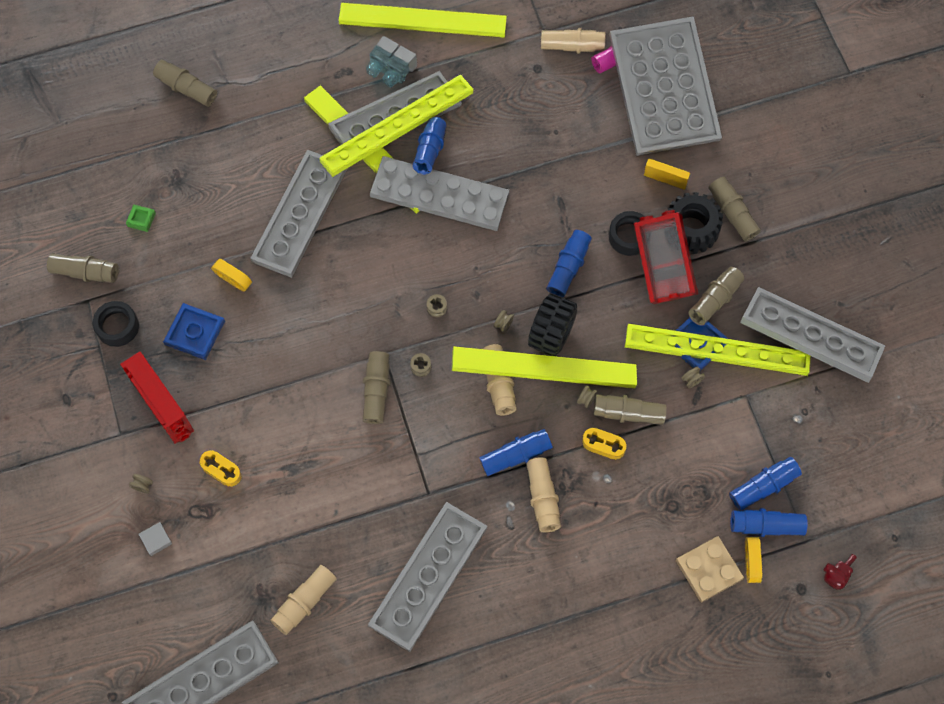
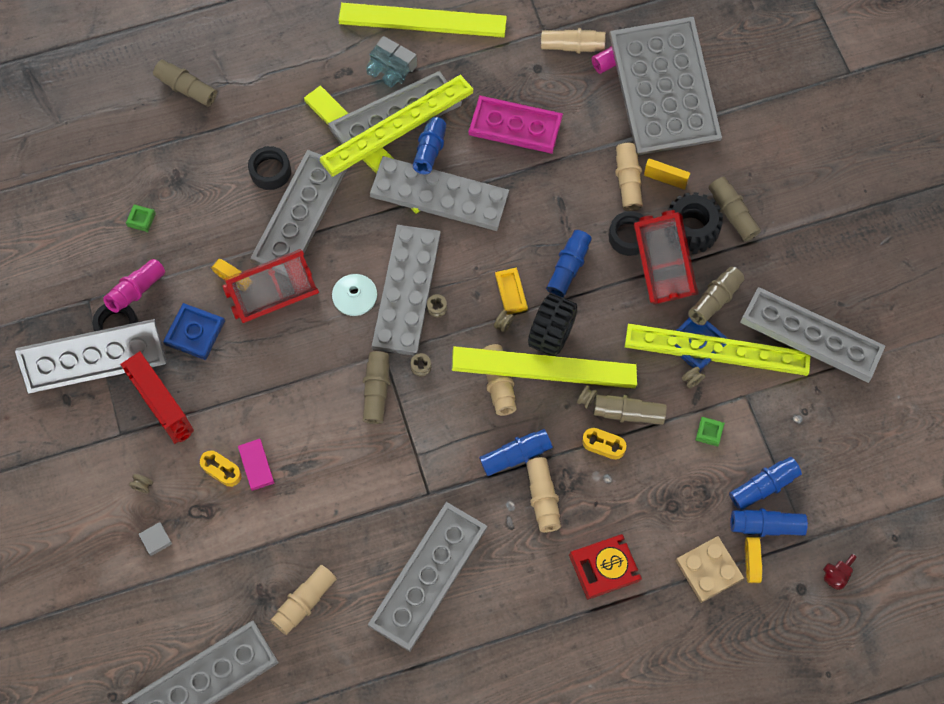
(83, 268): dark tan piece -> none
(88, 355): none -> plate
(133, 286): none -> dark pink piece
(256, 464): none -> dark pink tile
(263, 154): none -> black tyre
(270, 286): none -> clear door
(356, 303): none -> light aqua dish
(406, 290): none -> light grey plate
(511, 291): none -> yellow tile
(515, 124): none -> dark pink plate
(610, 564): none -> red container
(629, 178): none -> tan piece
(710, 431): none -> bright green tile

